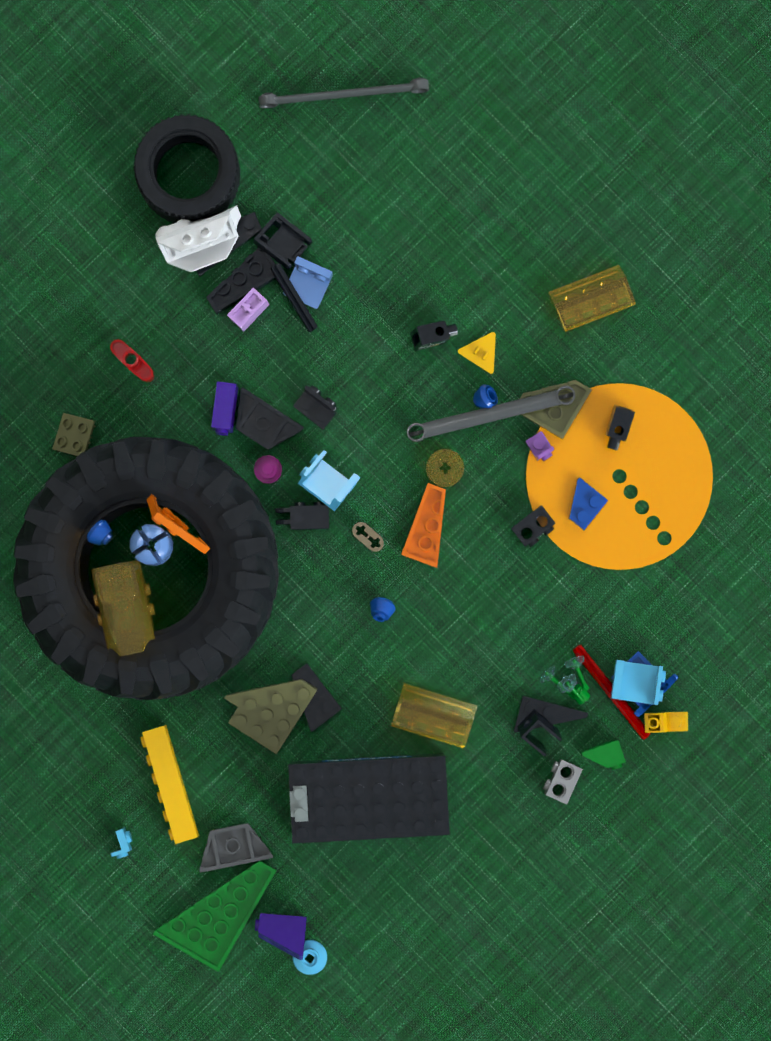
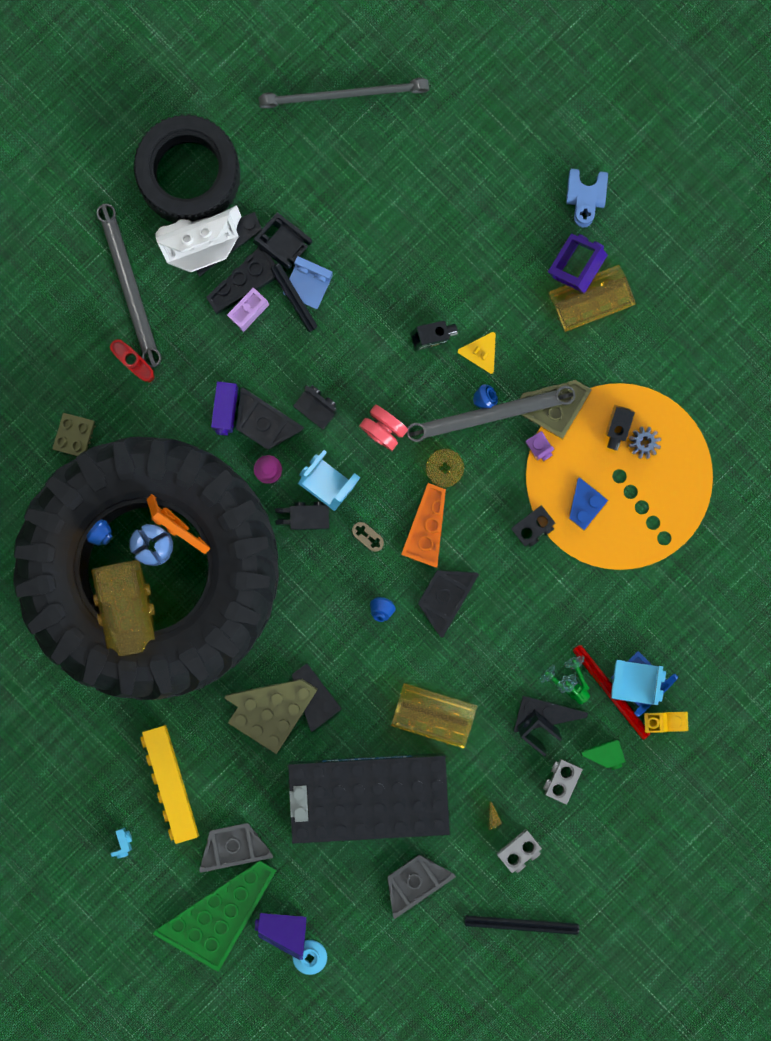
(128, 285): none -> dark grey piece
(382, 429): none -> coral wheel
(415, 882): none -> dark grey wing
(445, 597): none -> black wing
(494, 819): none -> clear yellow piece
(516, 847): none -> light grey brick
(522, 925): none -> black axle
(586, 197): none -> medium blue piece
(590, 270): none -> dark purple window
(639, 437): none -> sand blue gear

